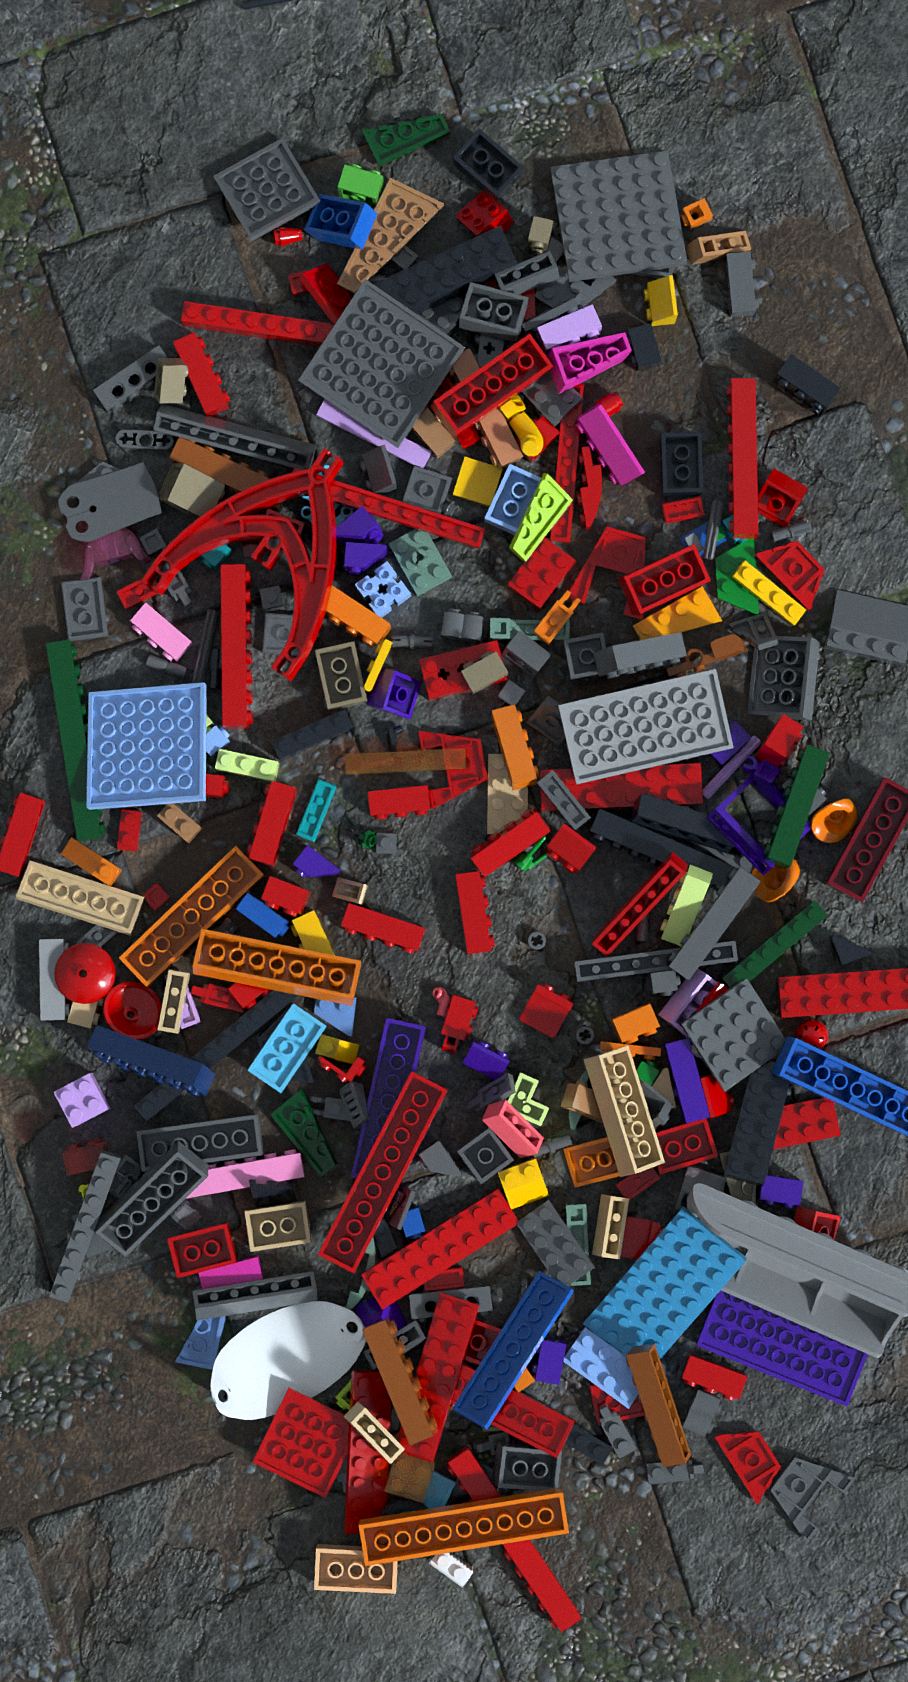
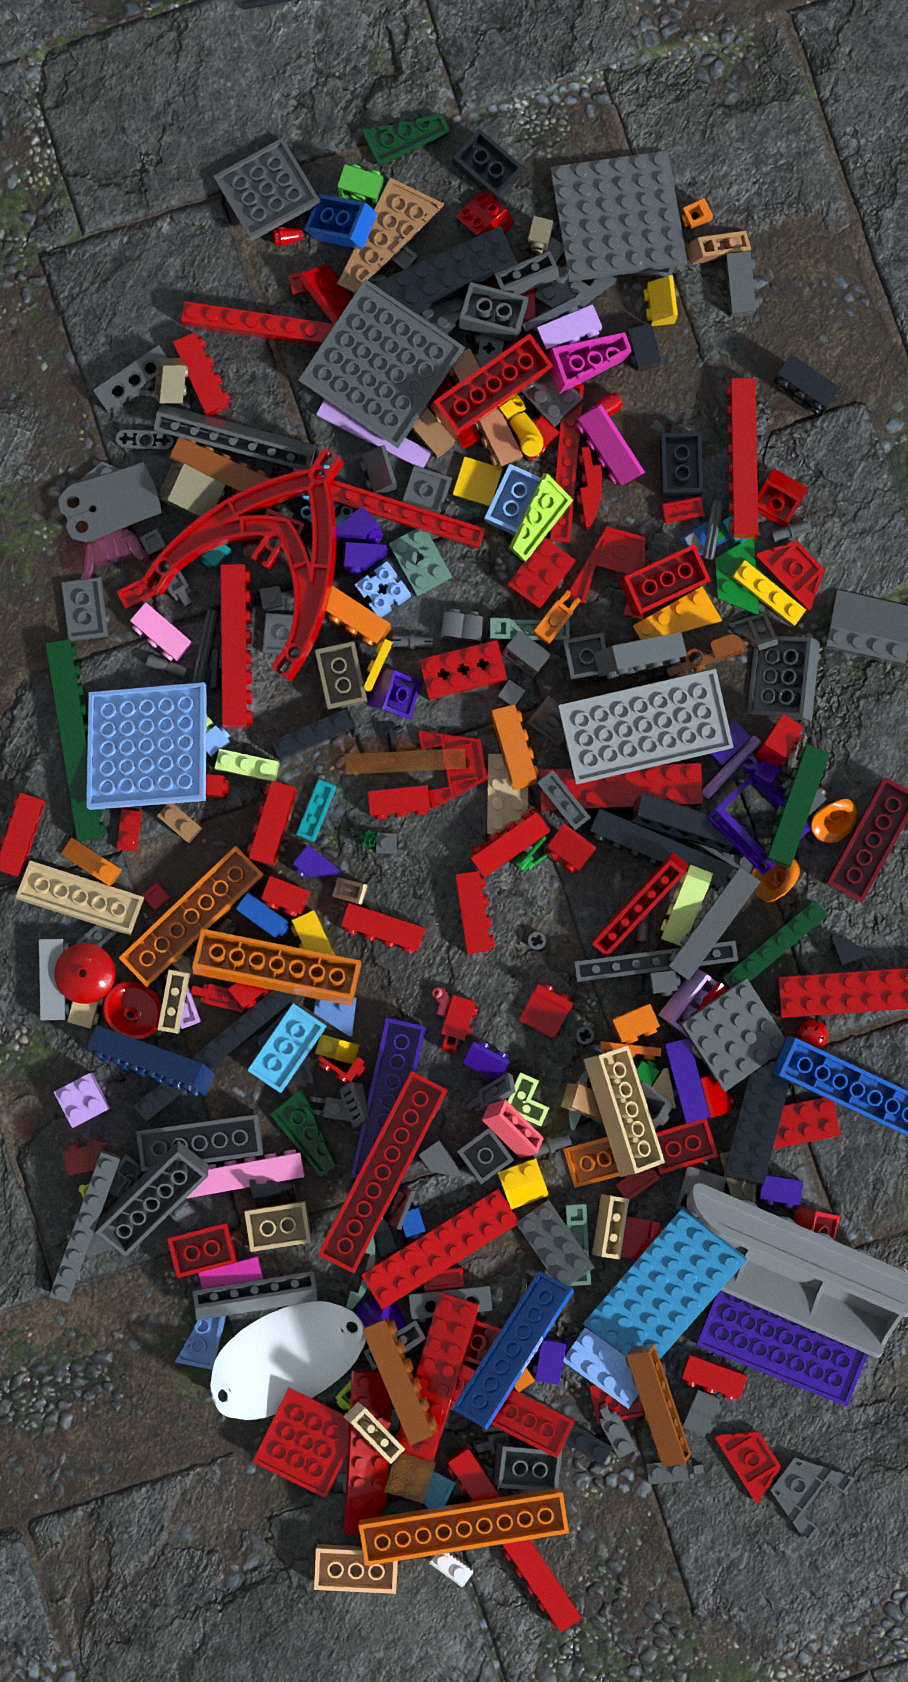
(484, 672): dark tan brick -> none

